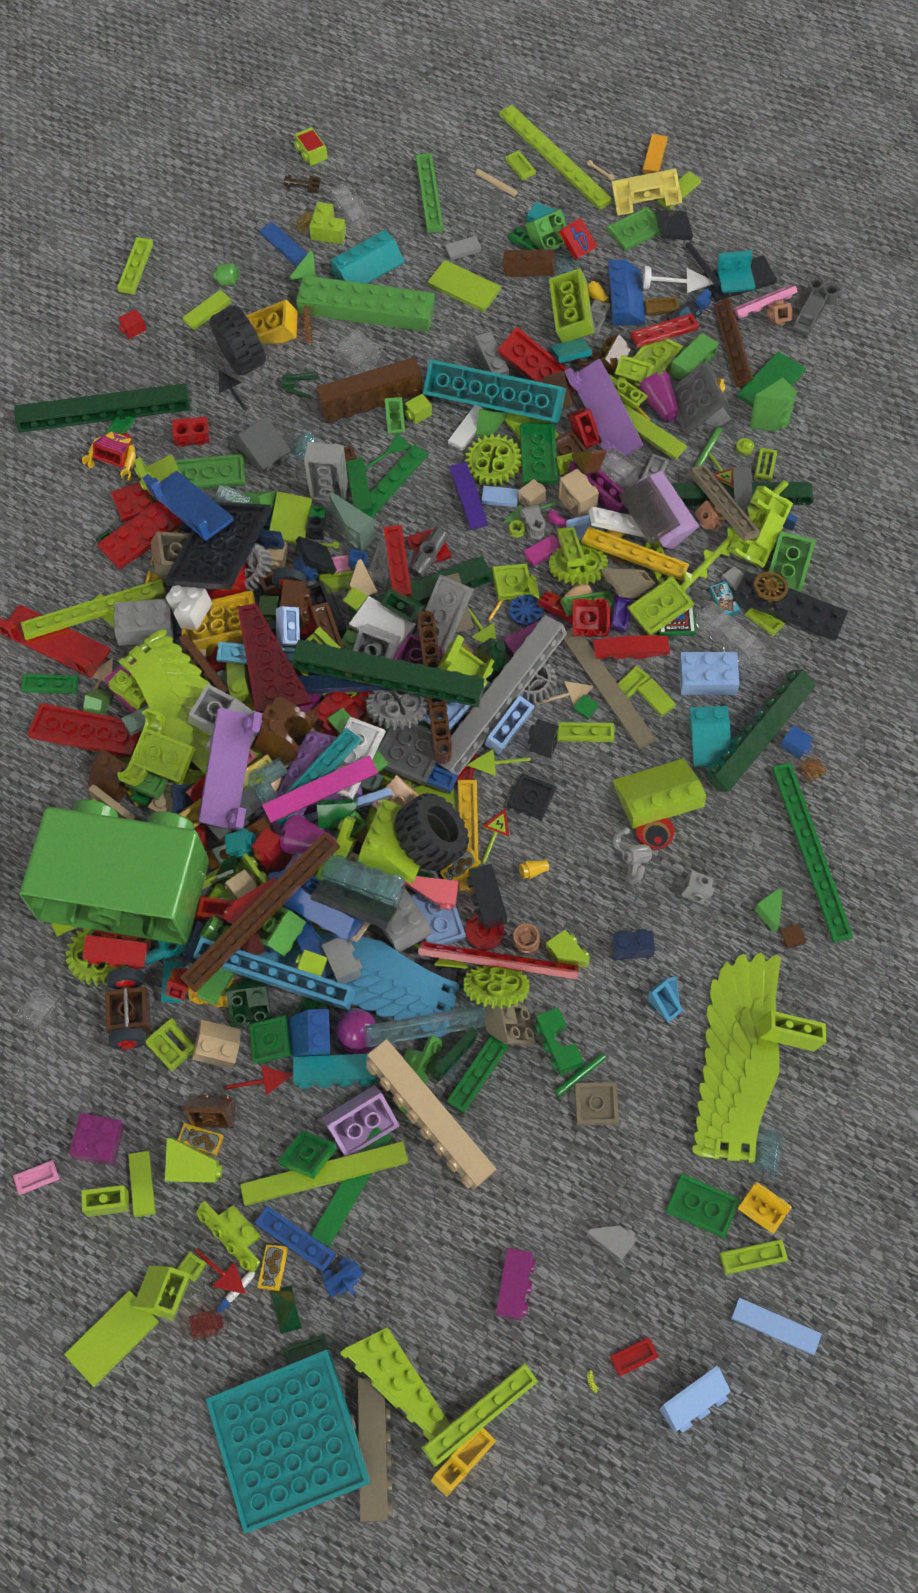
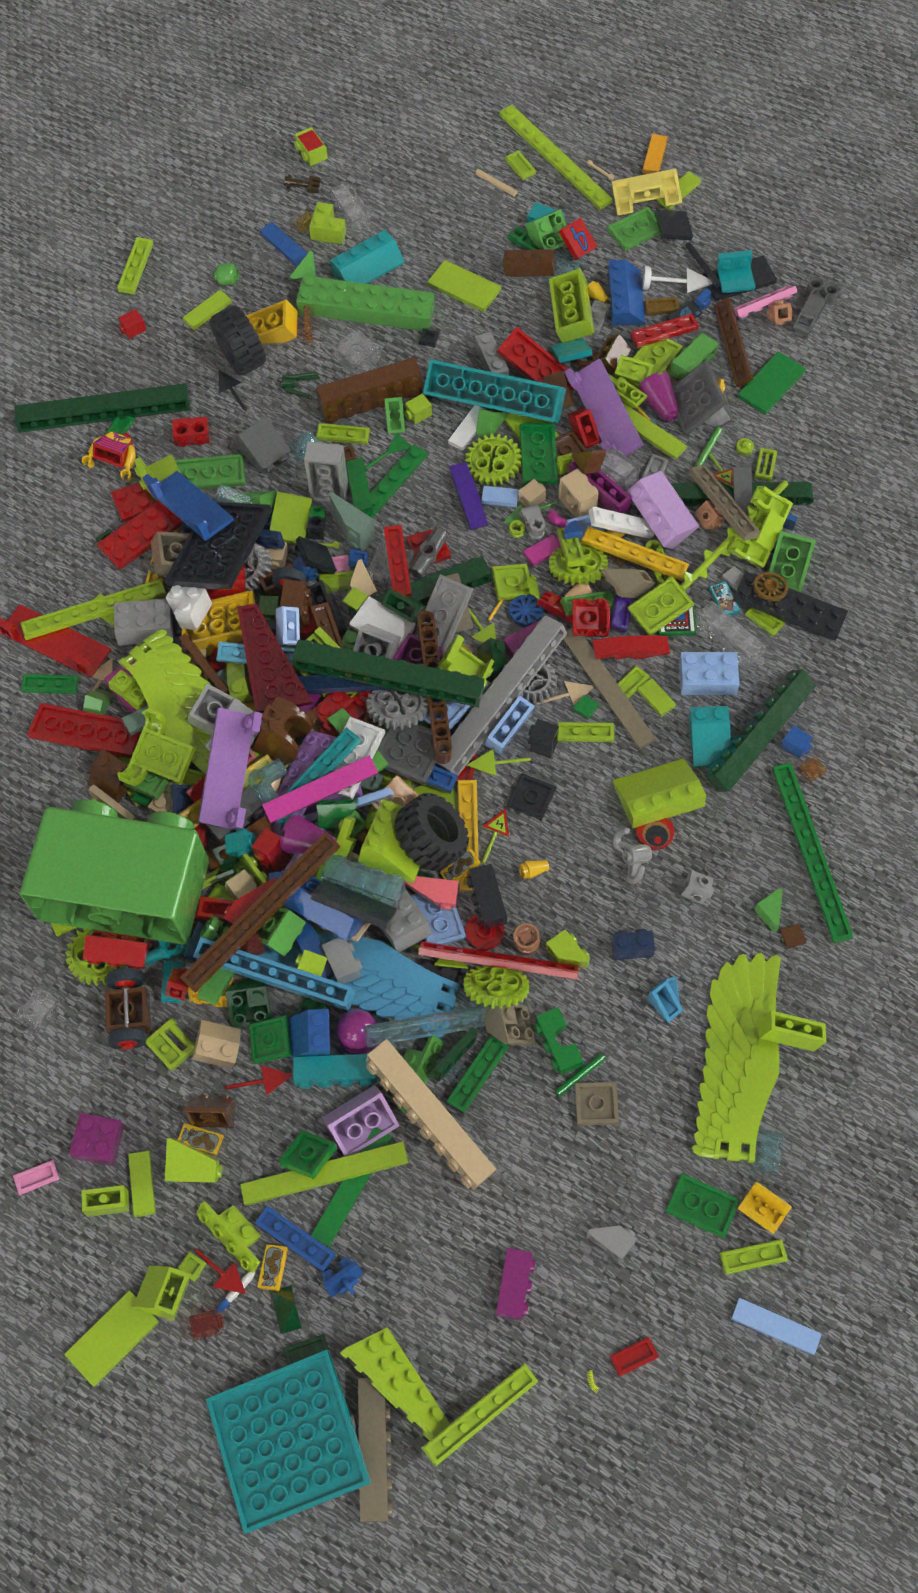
(343, 433): none -> lime tile
(429, 193): bright green plate -> none
(429, 338): none -> black tile
(462, 1462): yellow slope -> none
(463, 248): light grey tile -> none
(572, 530): none -> blue tile
(649, 510): clear smoke slope -> none
(696, 1400): light blue slope -> none
(773, 407): bright green slope -> none

